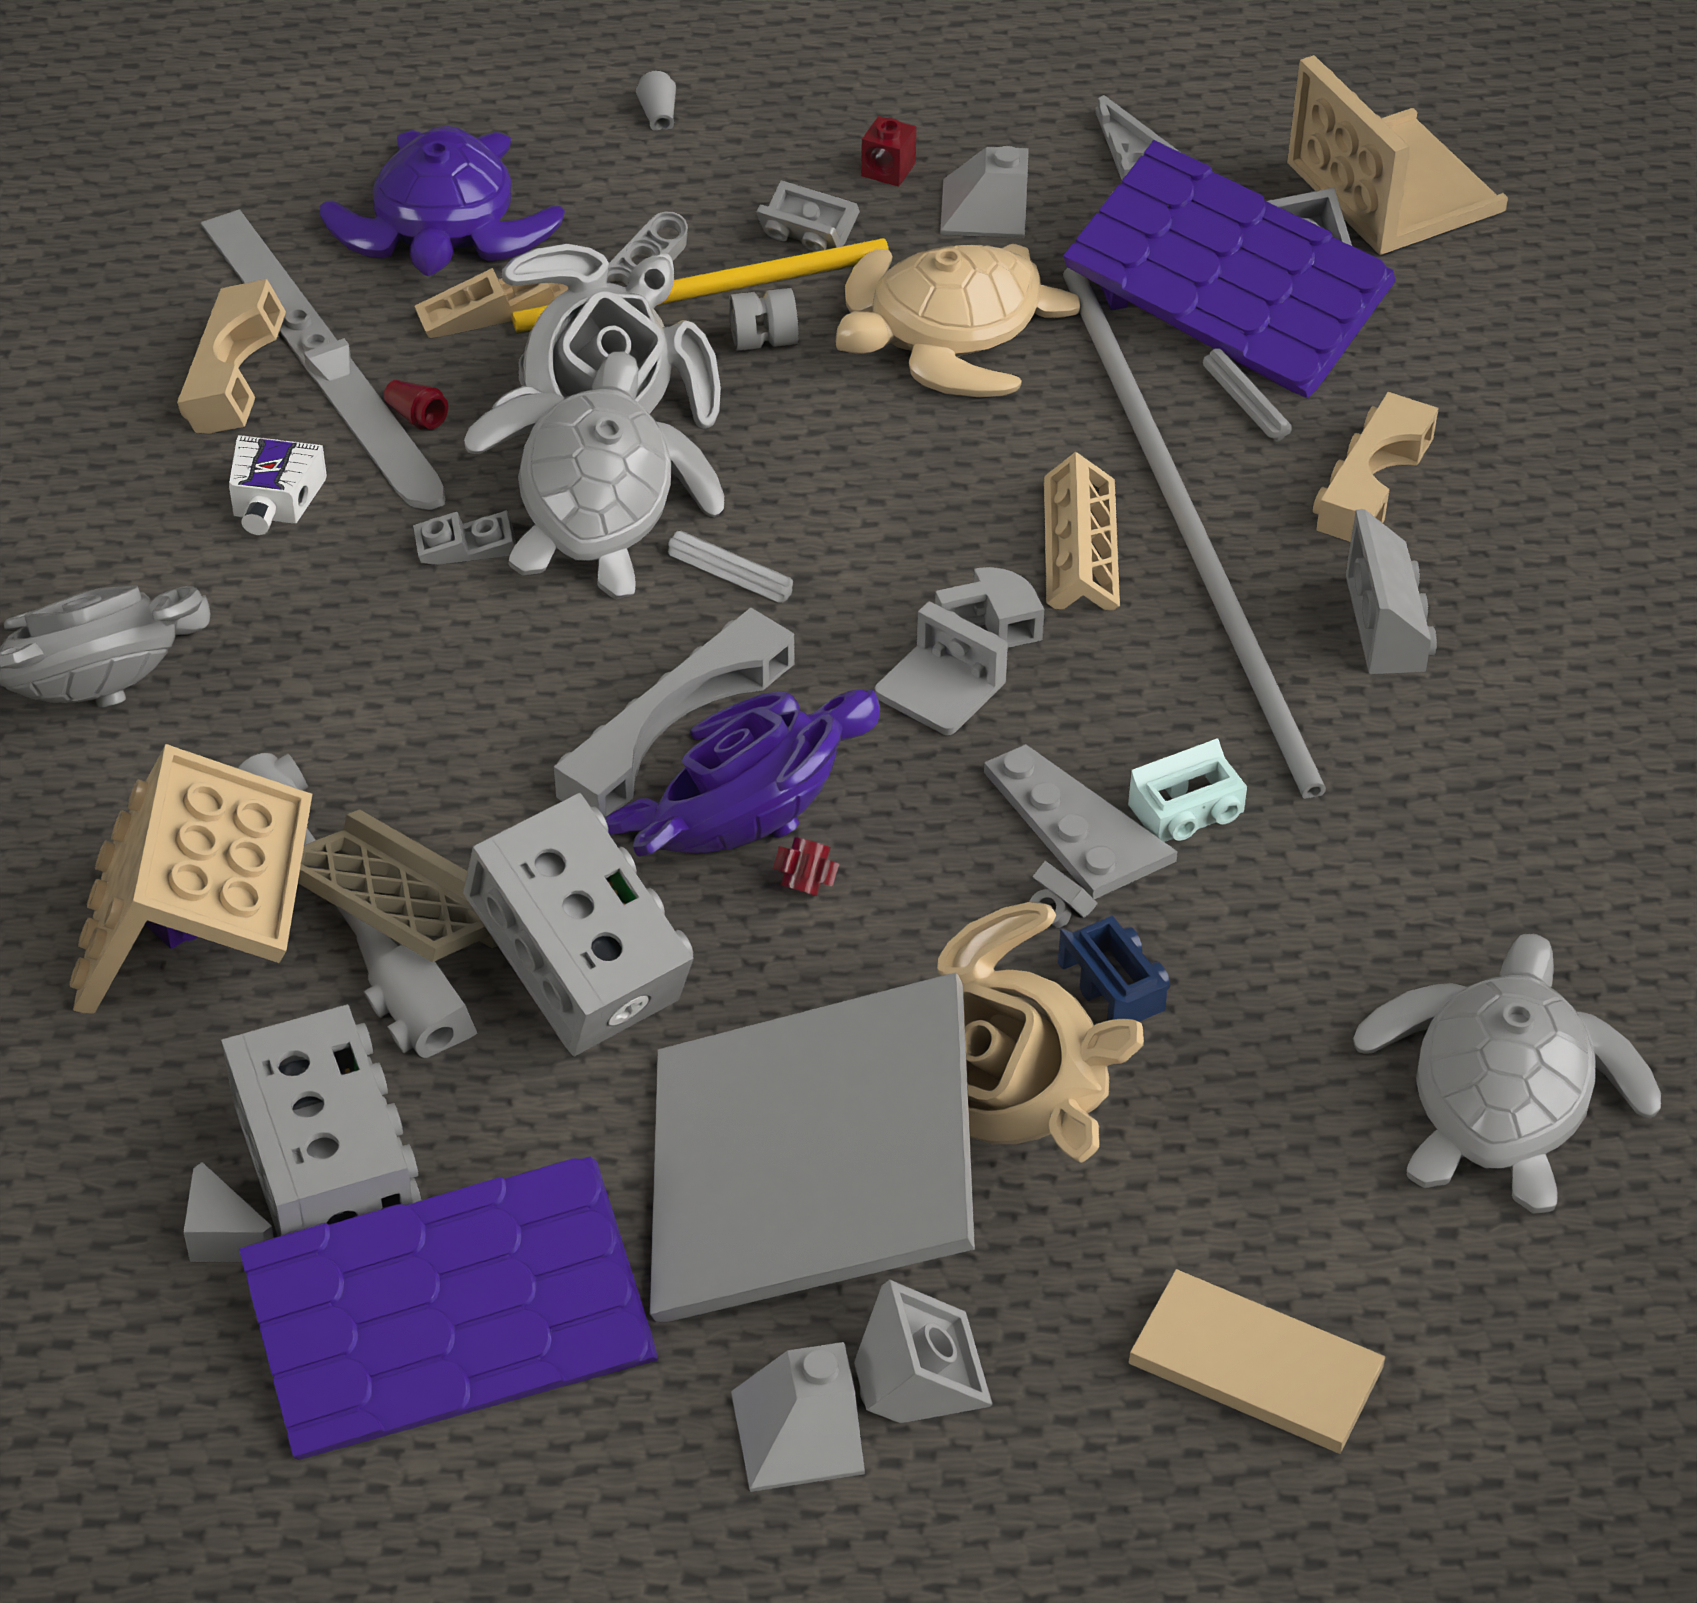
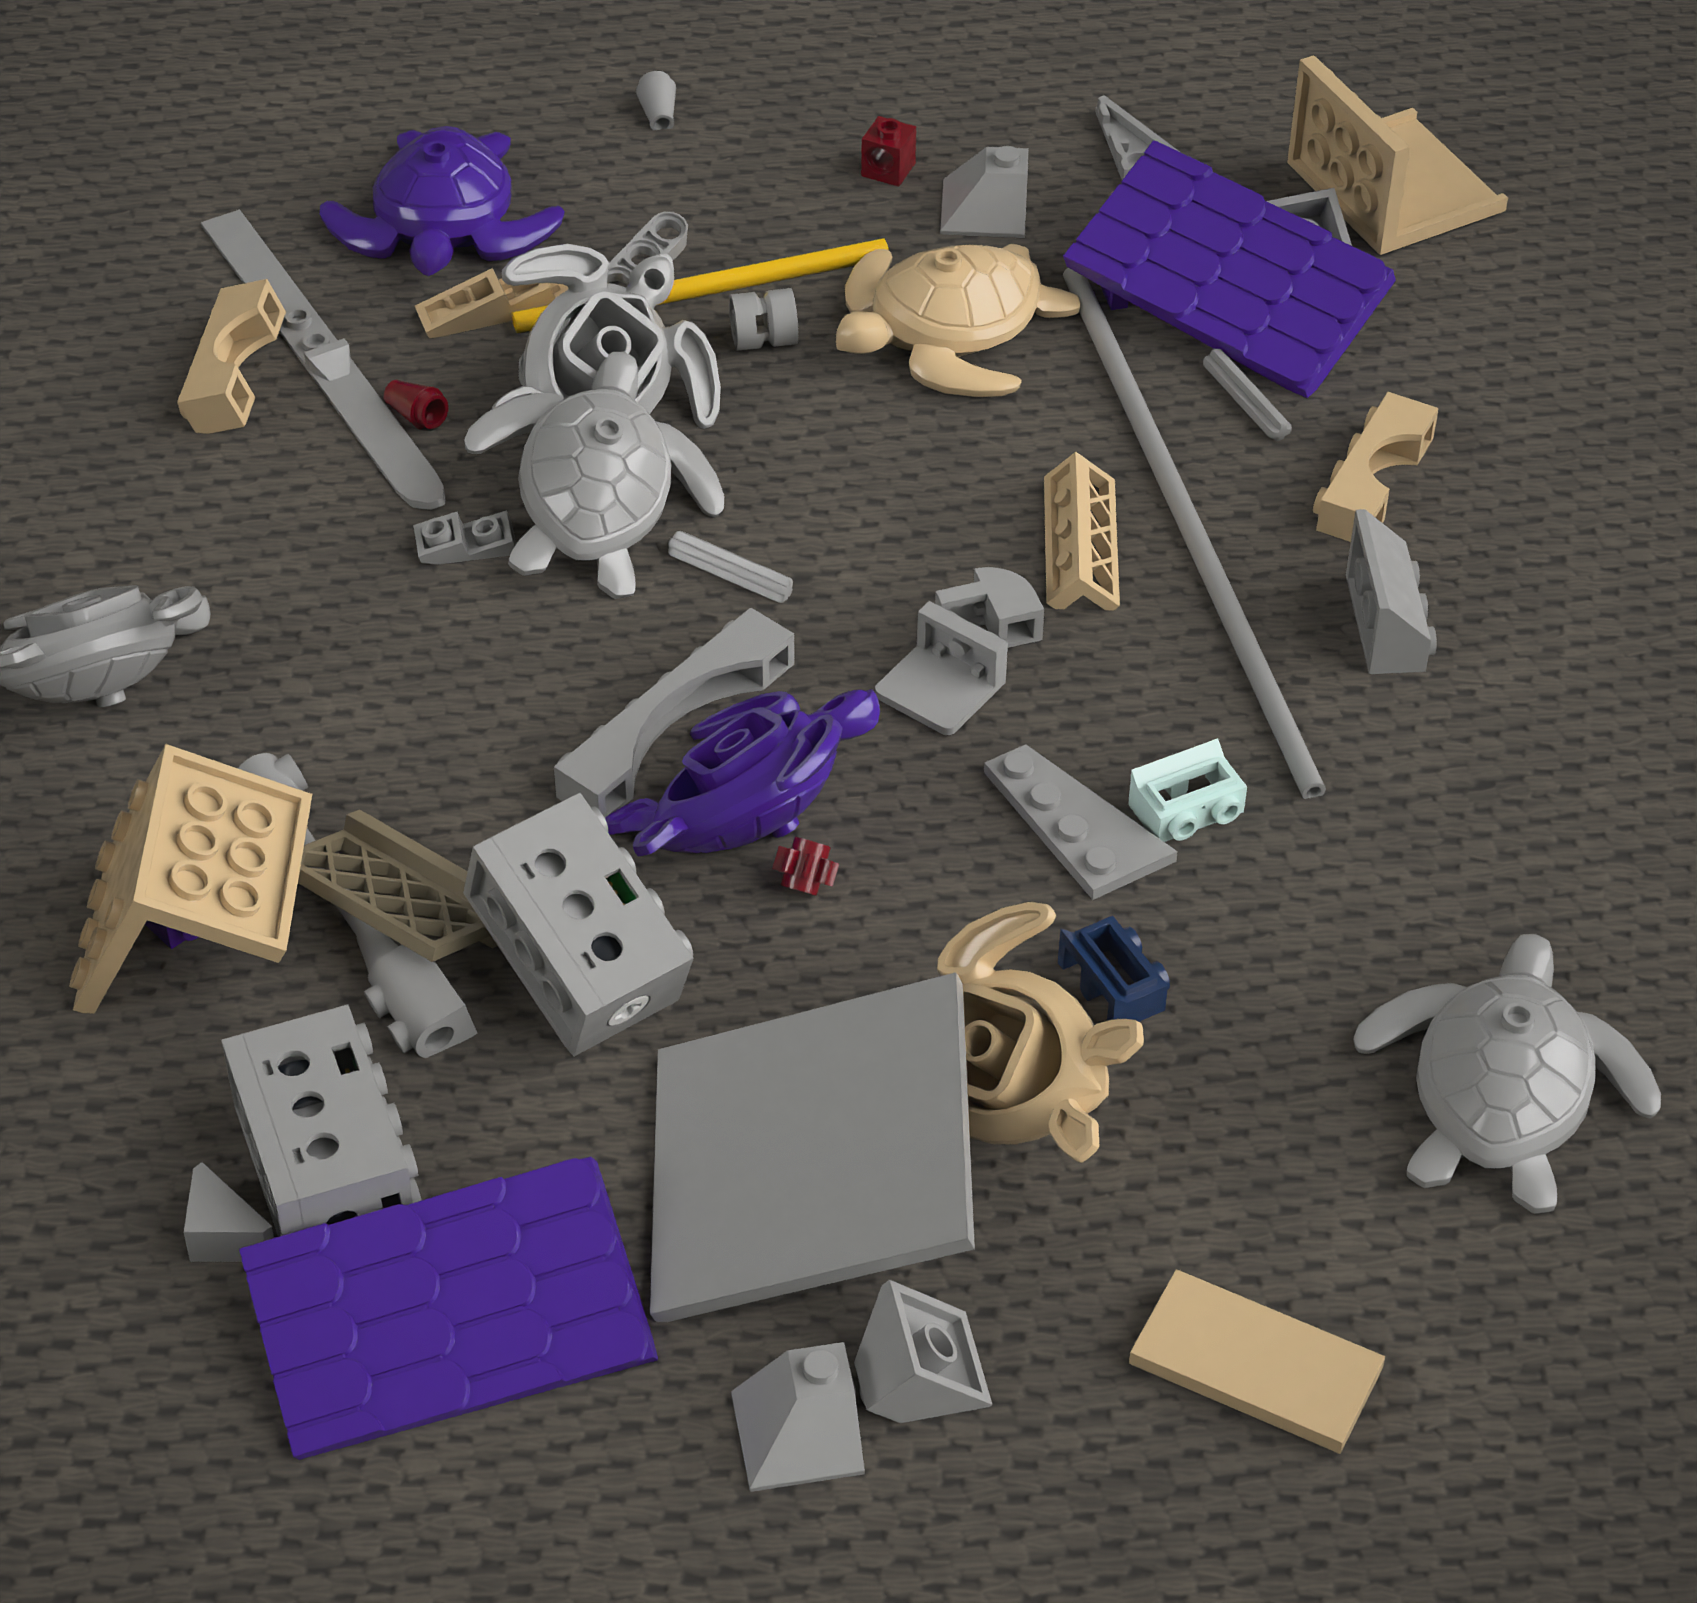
(274, 480): white torso -> none
(808, 216): light grey bracket -> none
(1063, 892): light grey tile -> none

